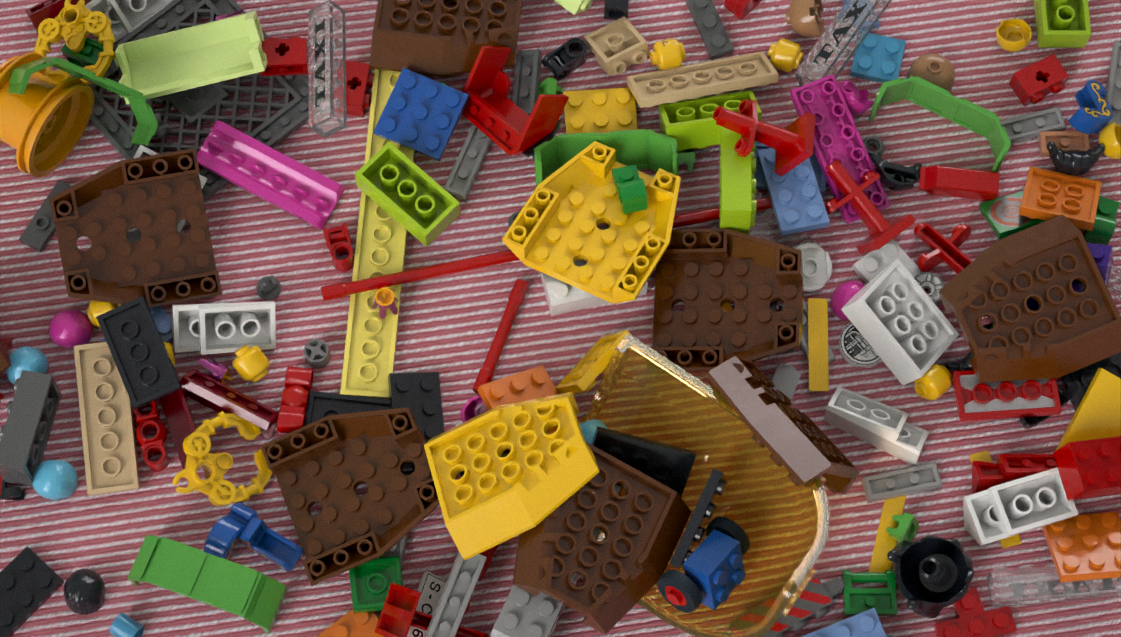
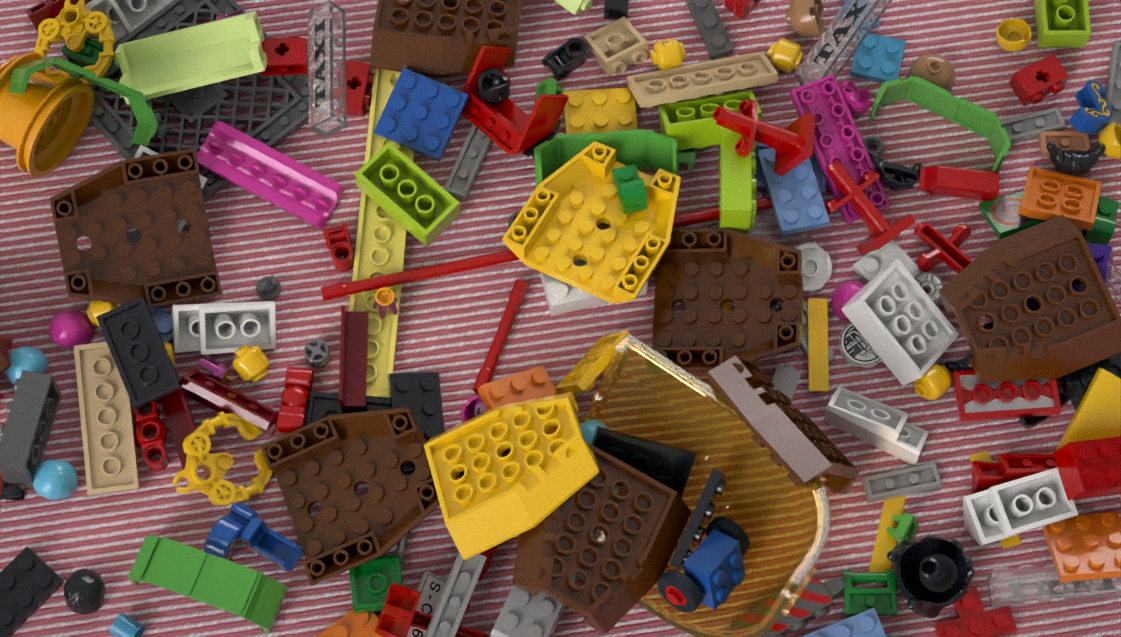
(42, 225): dark grey plate -> none
(353, 359): none -> dark red panel
(495, 89): none -> black piece
(527, 79): dark grey plate -> none

